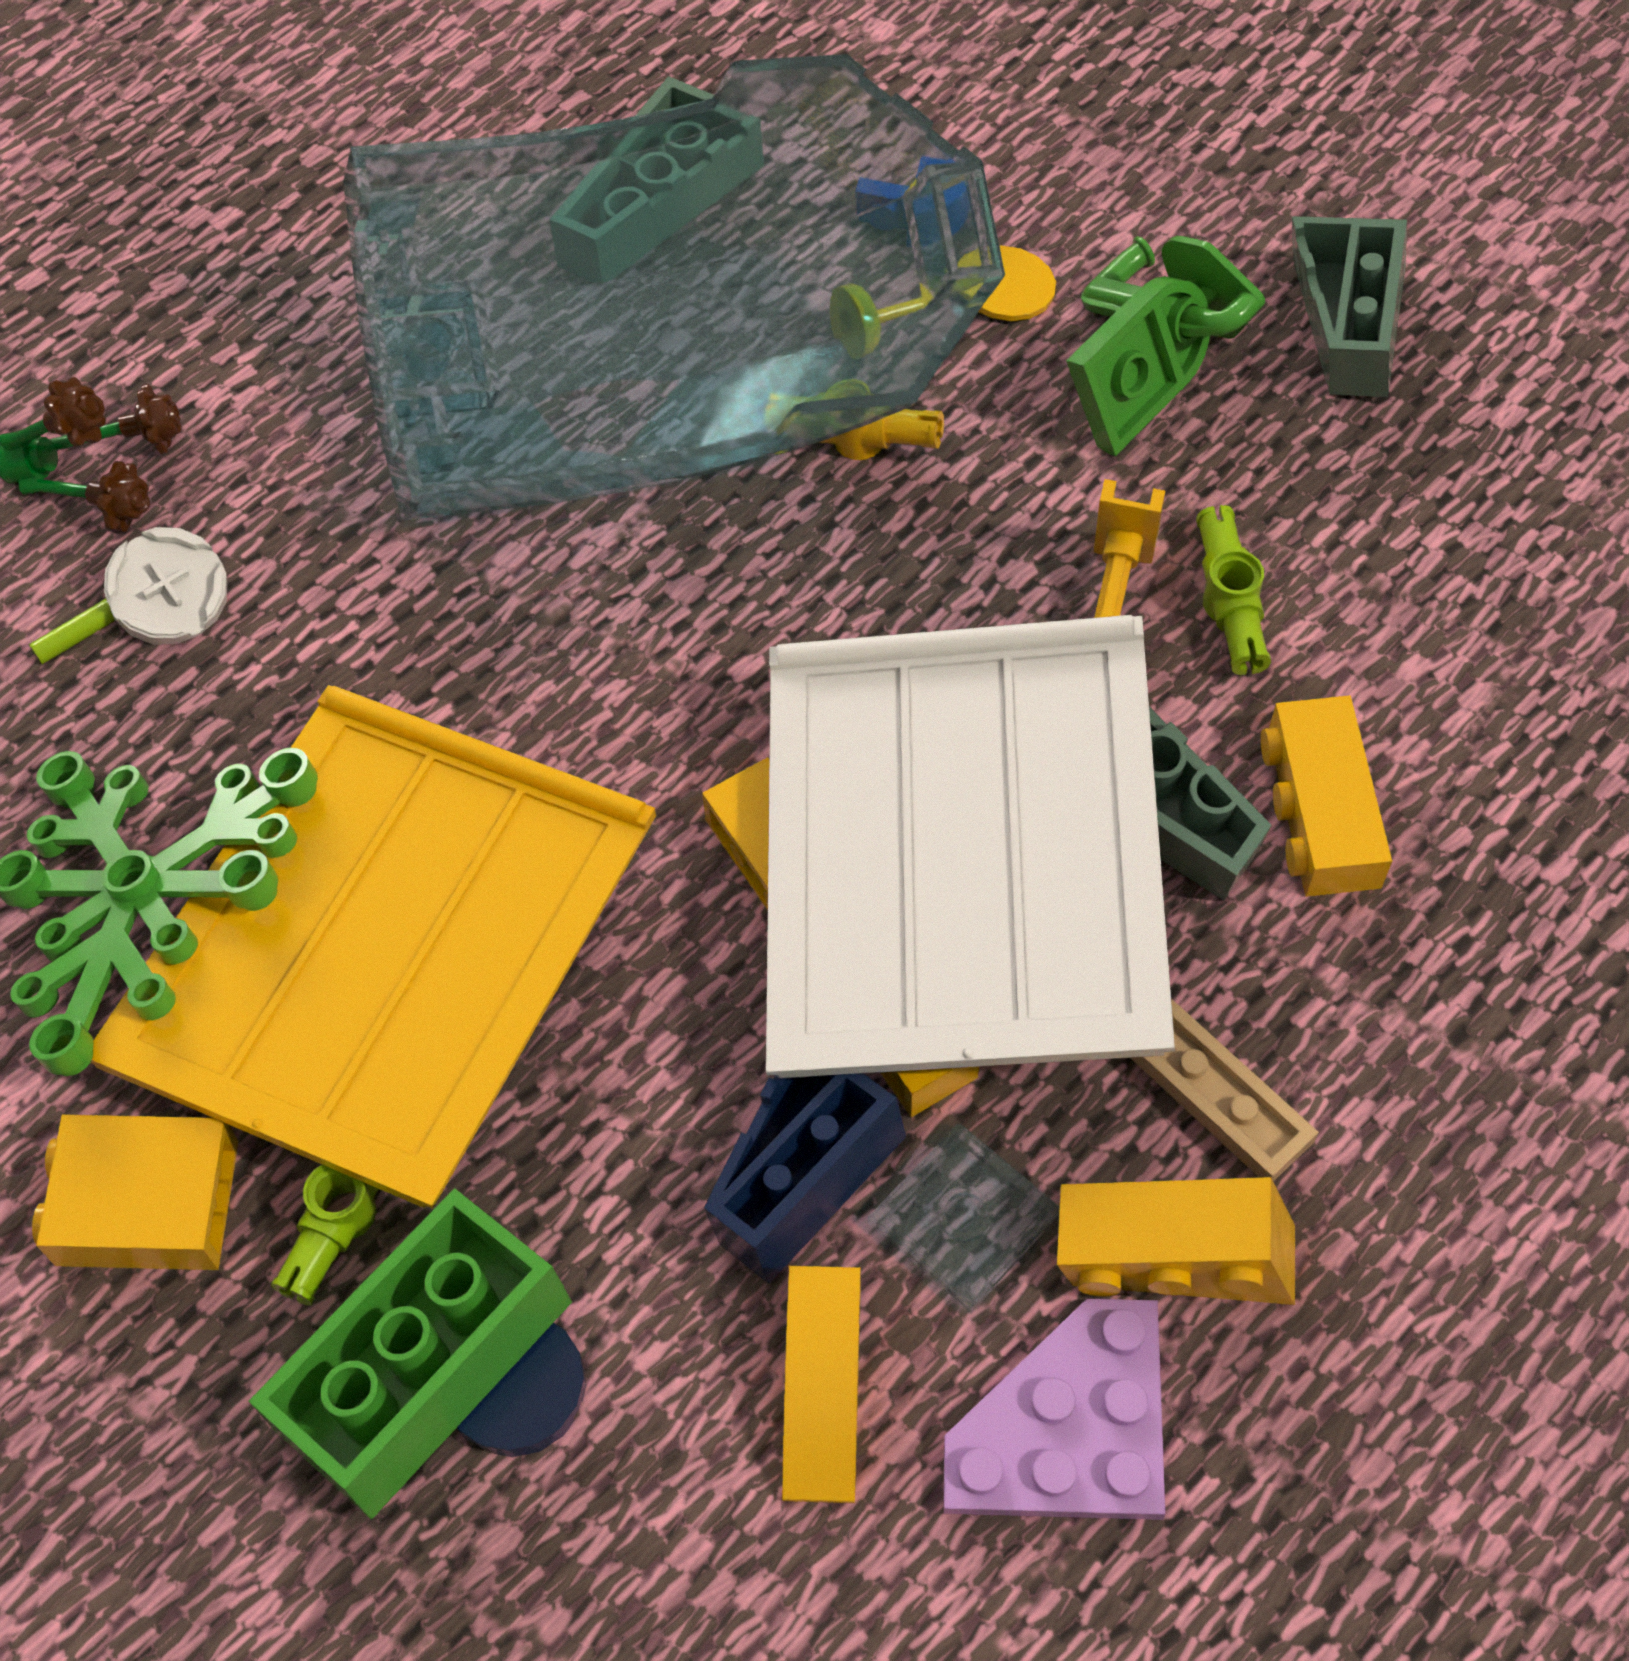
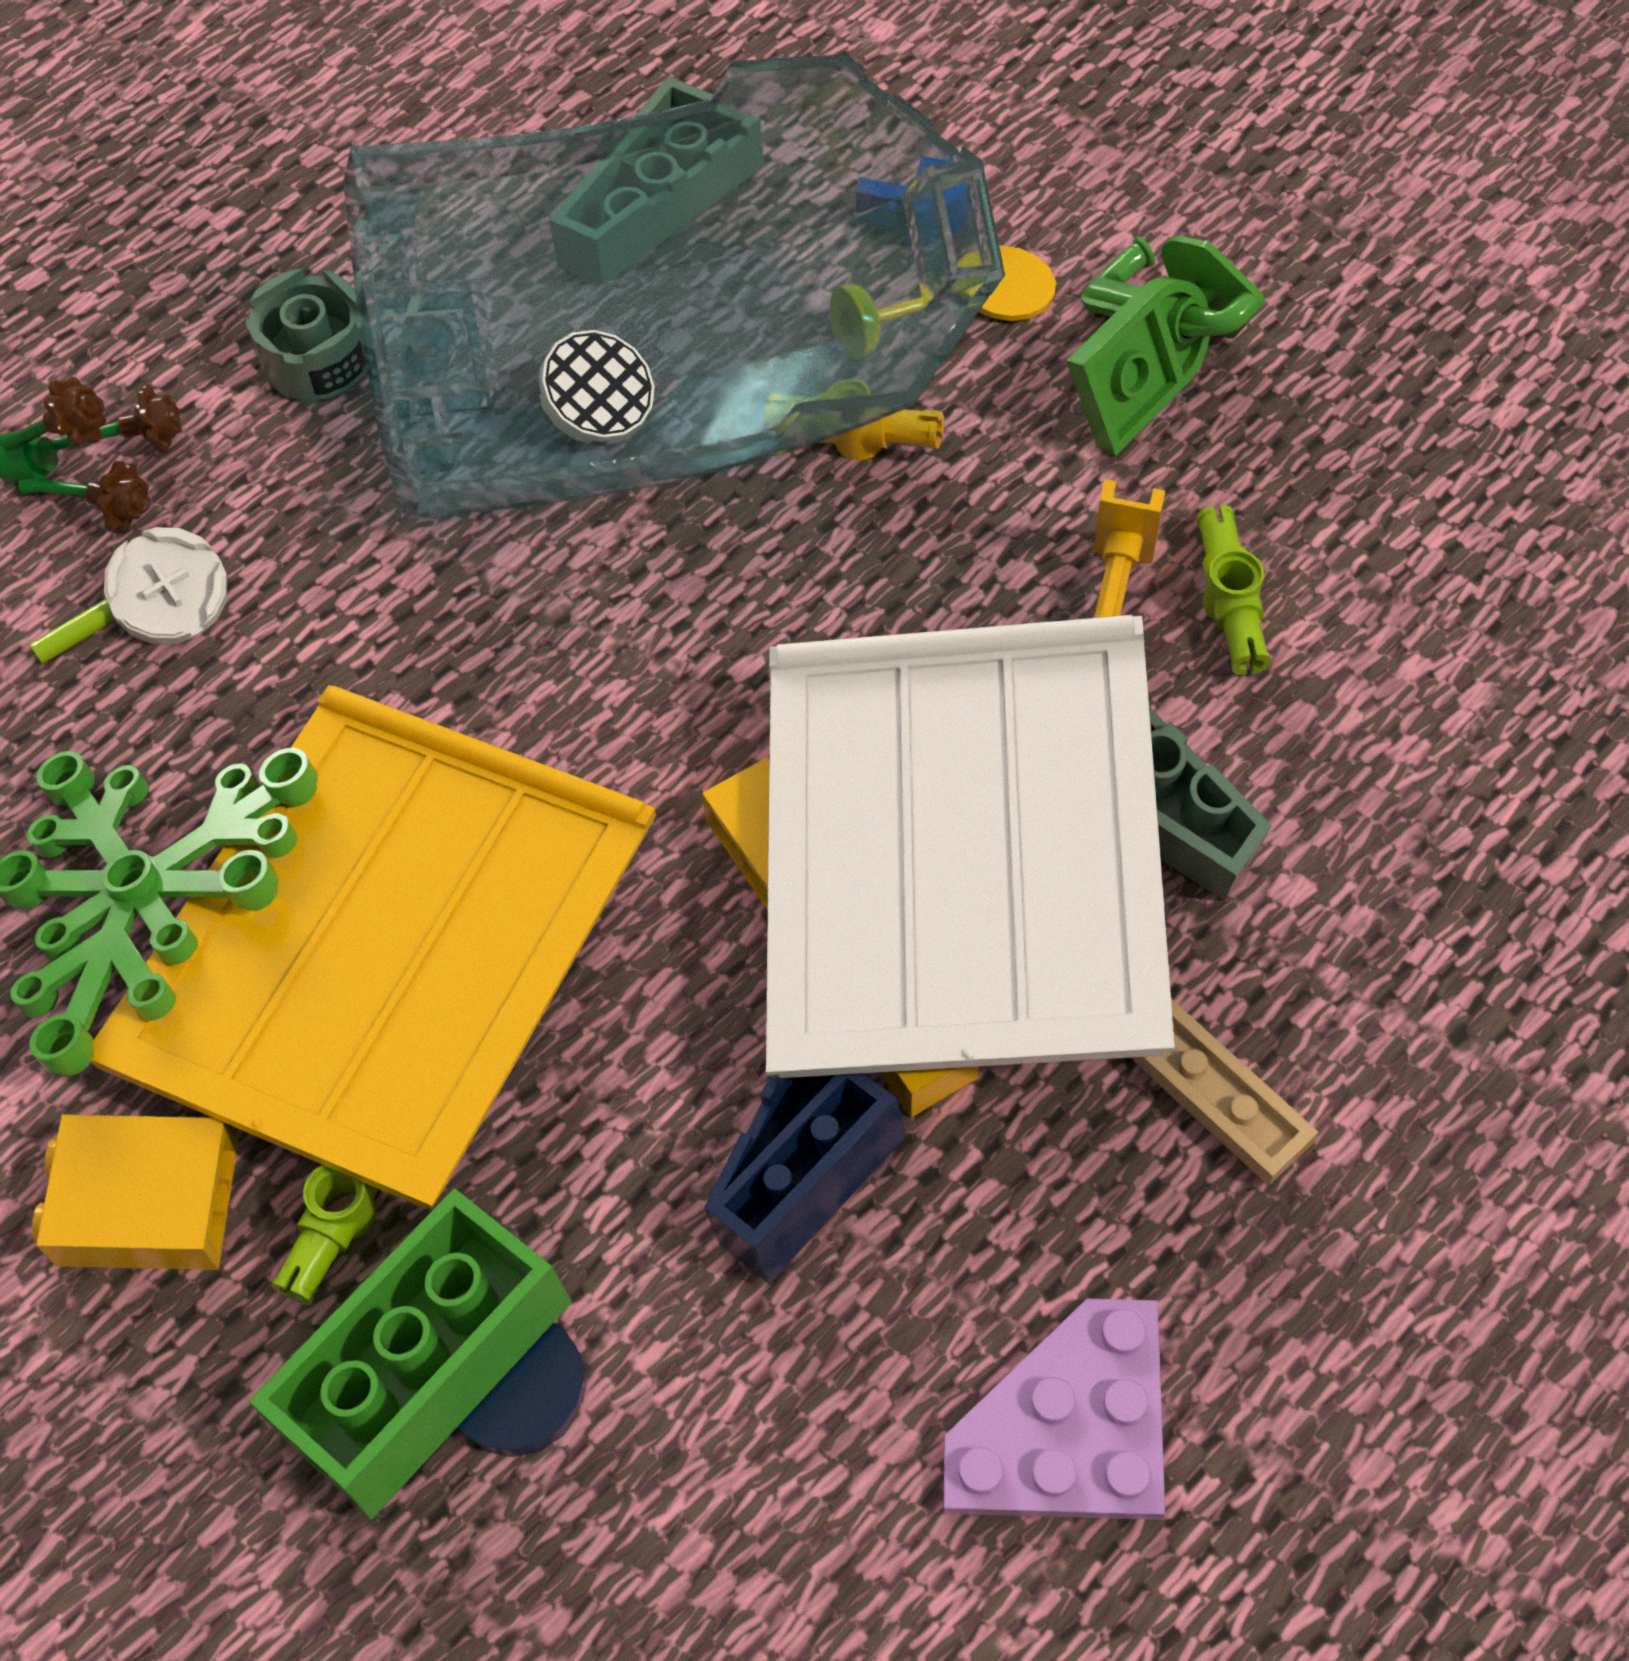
(307, 335): none -> sand green brick
(595, 387): none -> tile
(821, 1384): yellow slope -> none
(964, 1217): clear light blue tile -> none
(1179, 1239): yellow wedge -> none
(1326, 796): yellow brick -> none
(1352, 295): sand green wedge -> none

